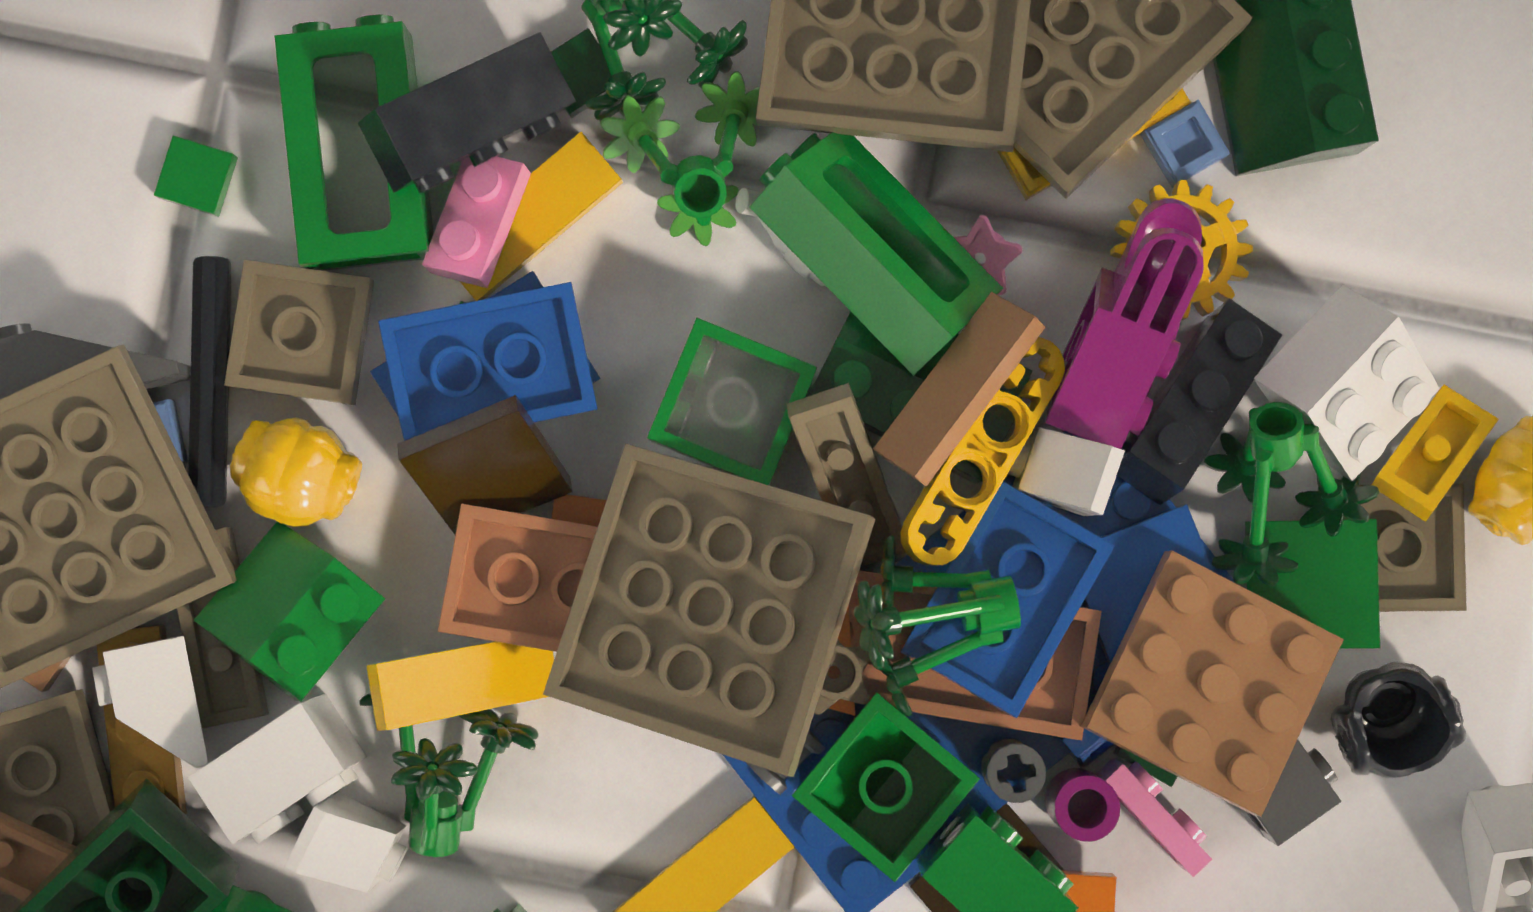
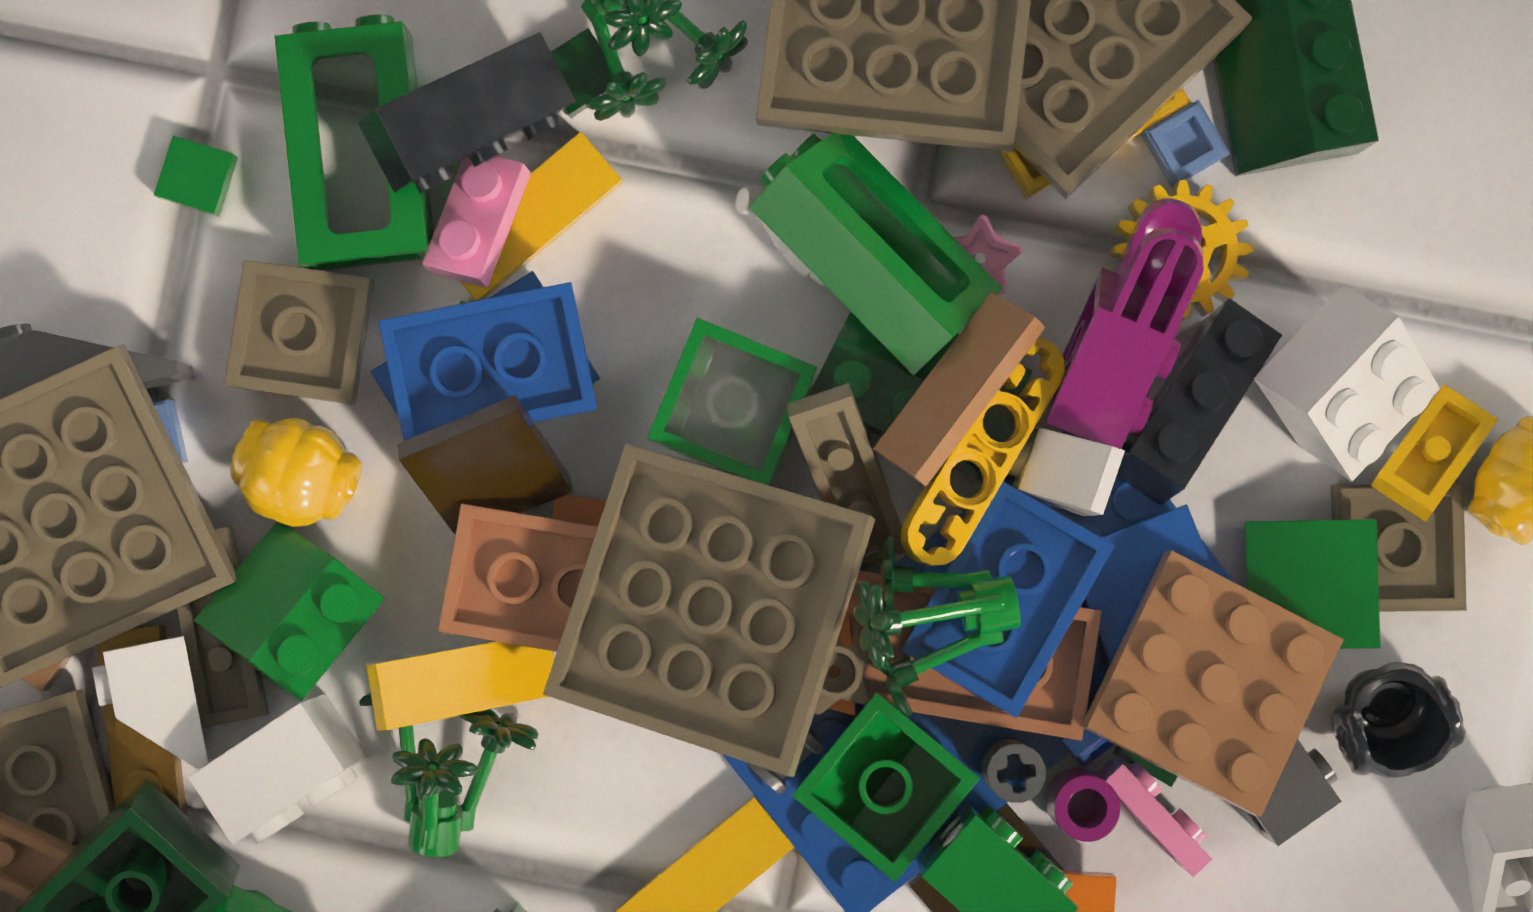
(208, 372): black axle -> none
(348, 844): white slope -> none
(697, 180): bright green plant -> none
(1272, 446): plant -> none

